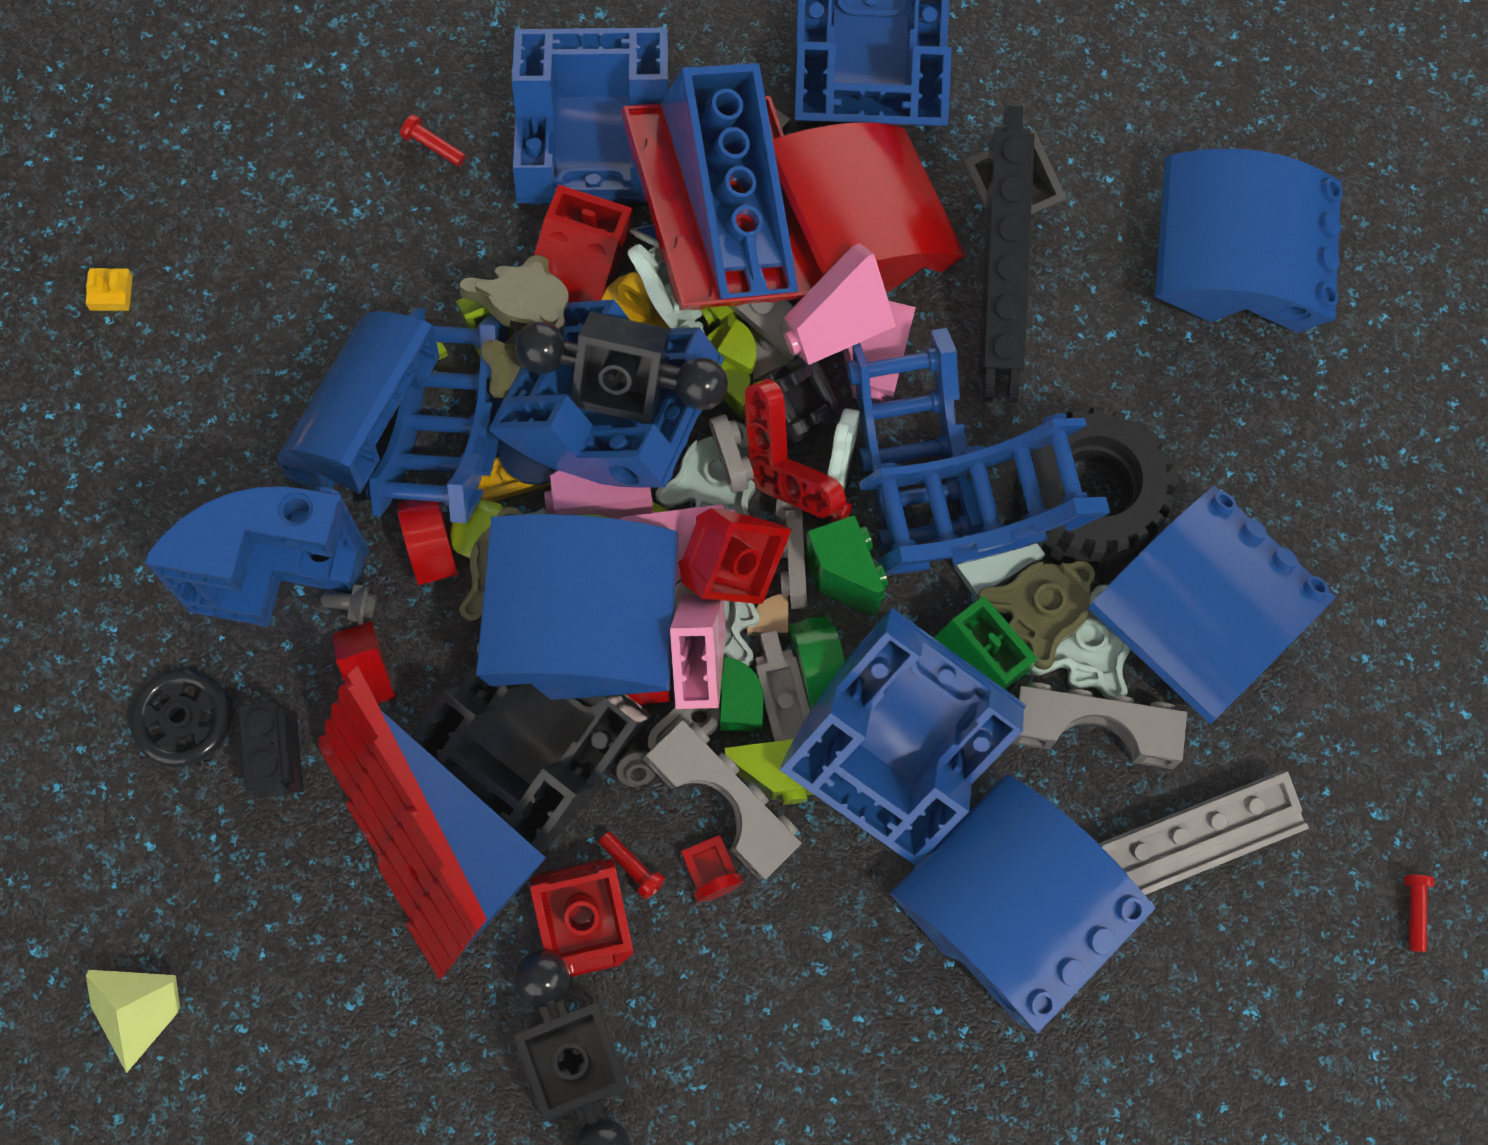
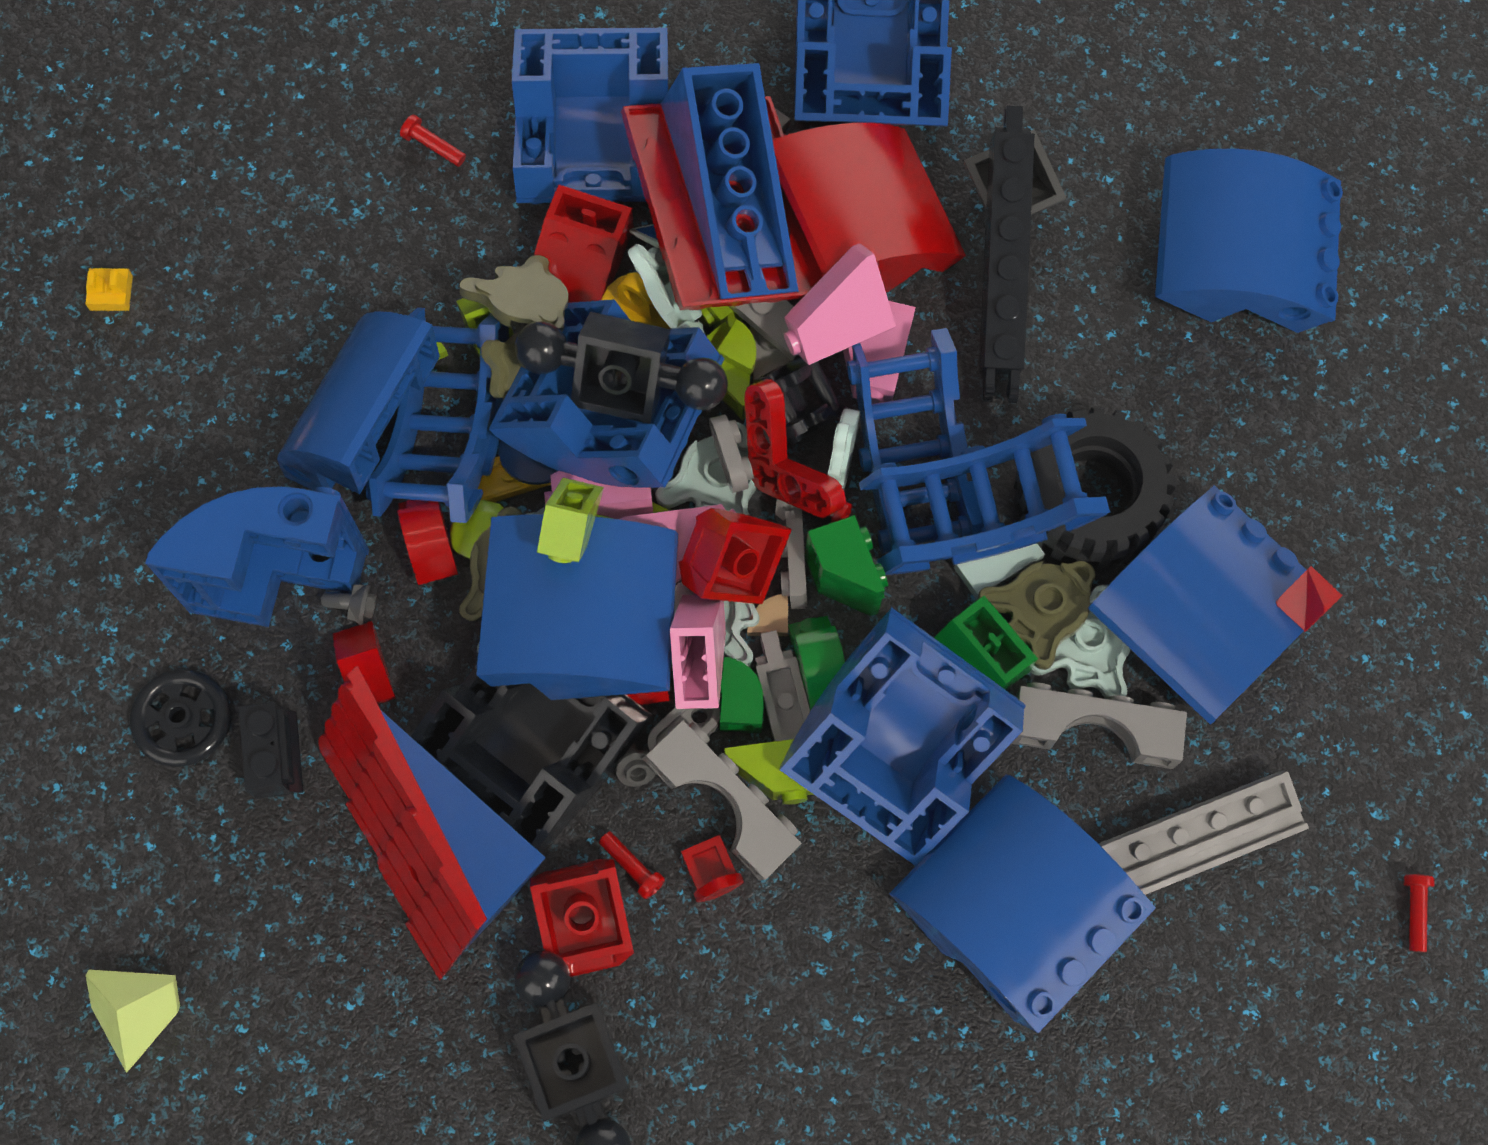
(569, 520): none -> lime slope
(1308, 598): none -> red slope

